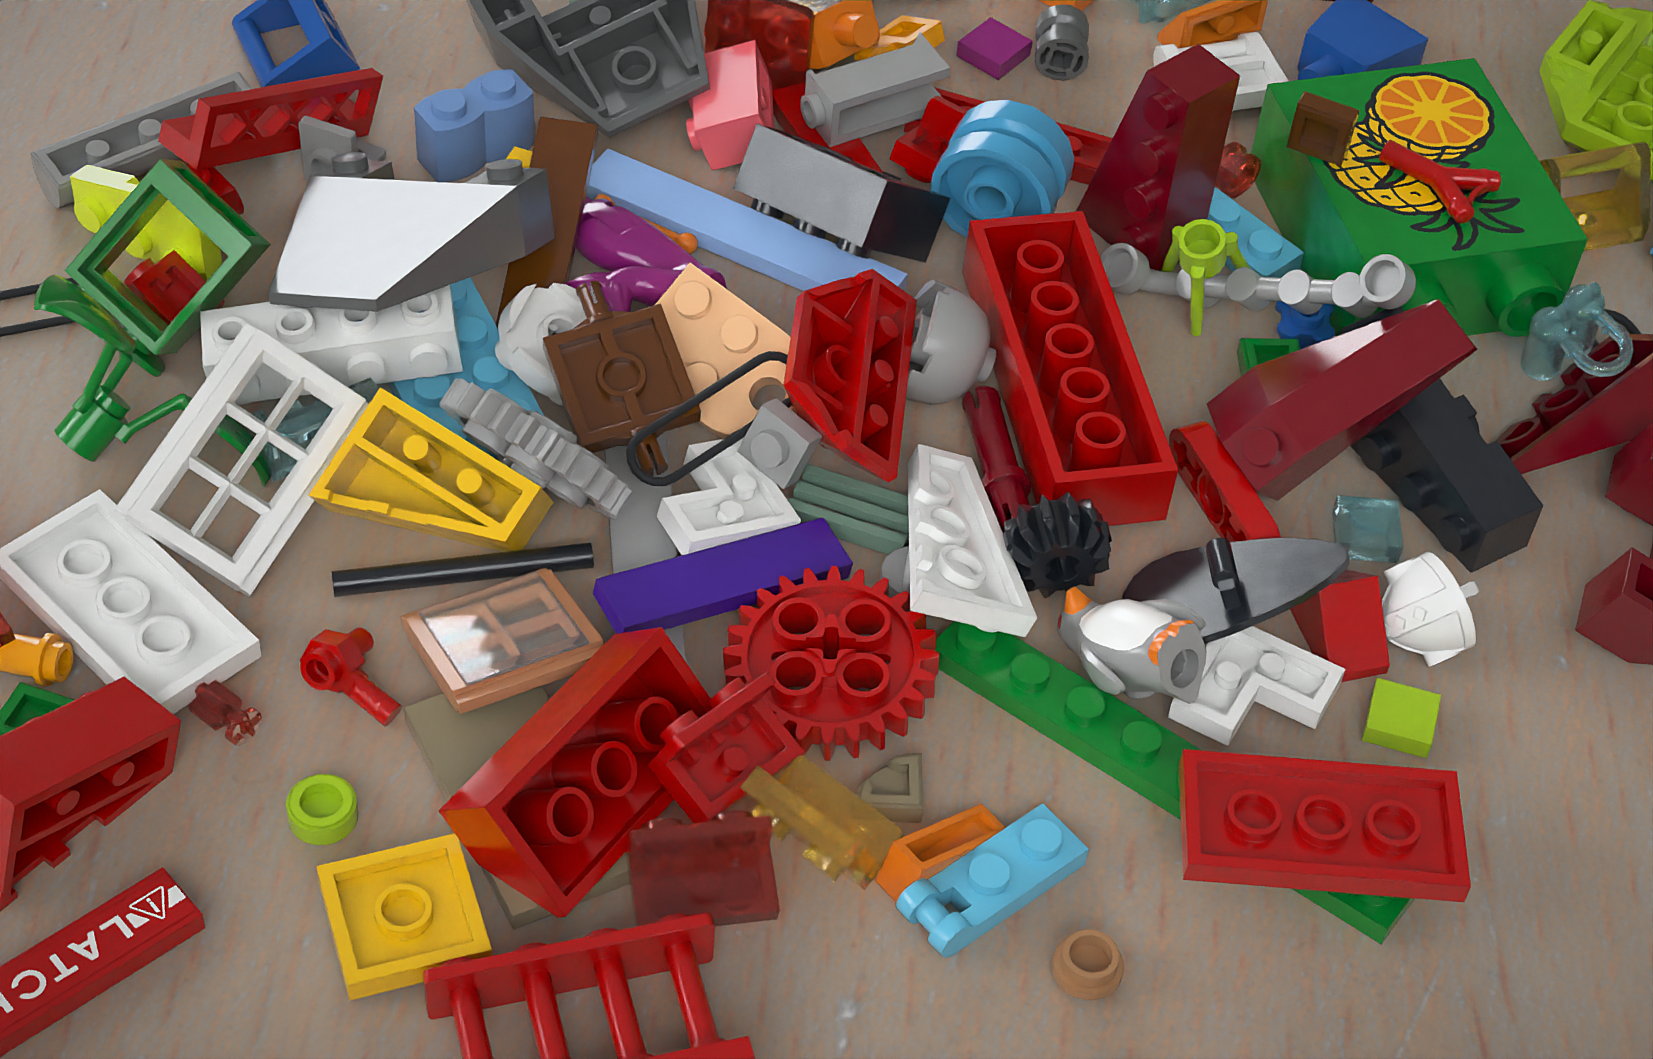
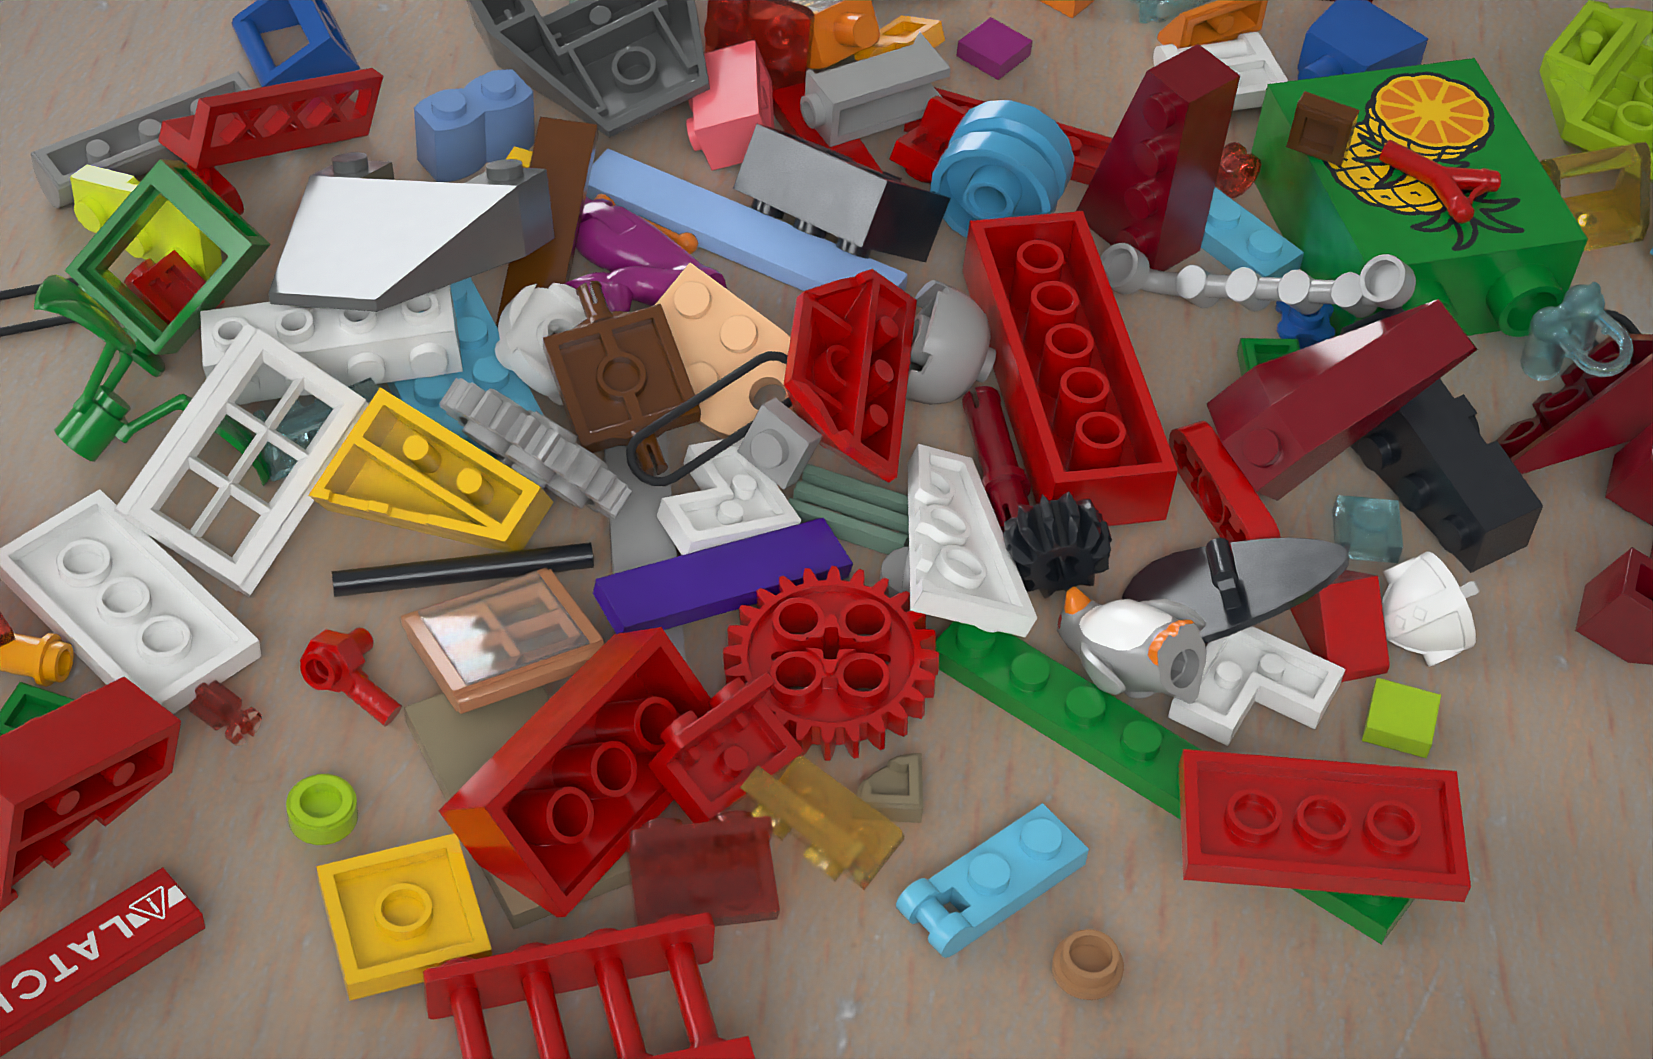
(324, 140): light grey bracket -> none
(935, 848): orange piece -> none
(1061, 42): dark grey wheel -> none
(1202, 253): lime plant -> none

